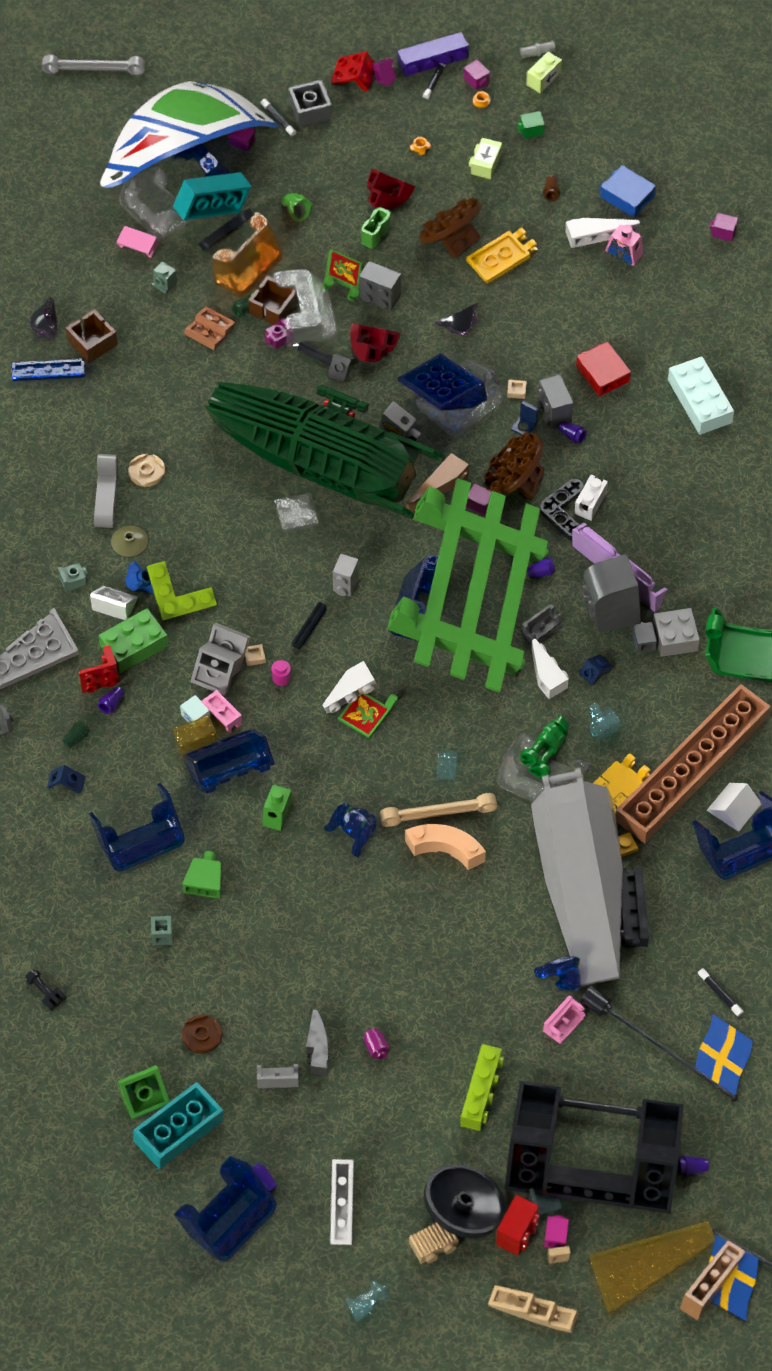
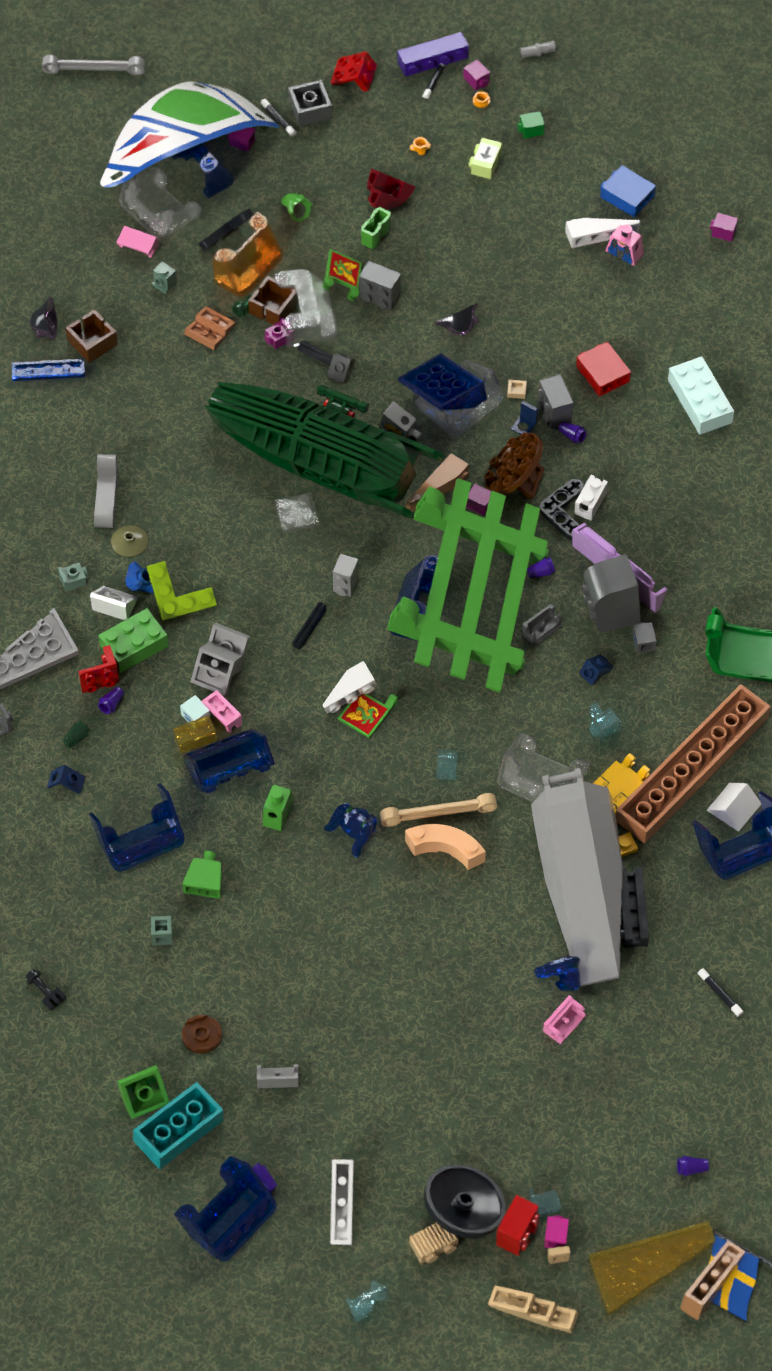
(146, 470): tan tile -> none
(212, 196): teal brick -> none
(255, 655): tan tile -> none
(281, 673): dark pink brick -> none
(317, 1045): flat silver slope -> none
(372, 343): dark red brick -> none
(376, 1044): magenta brick -> none
(384, 71): magenta brick -> none
(453, 227): reddish brown bracket -> none
(481, 1086): lime brick -> none
(501, 255): yellow tile -> none
(544, 72): yellowish green brick -> none
(548, 674): white slope -> none
(551, 189): reddish brown cone -> none
(551, 740): green piece -> none
(655, 1159): black brick -> none
(675, 632): light grey brick -> none
(719, 1057): flag -> none

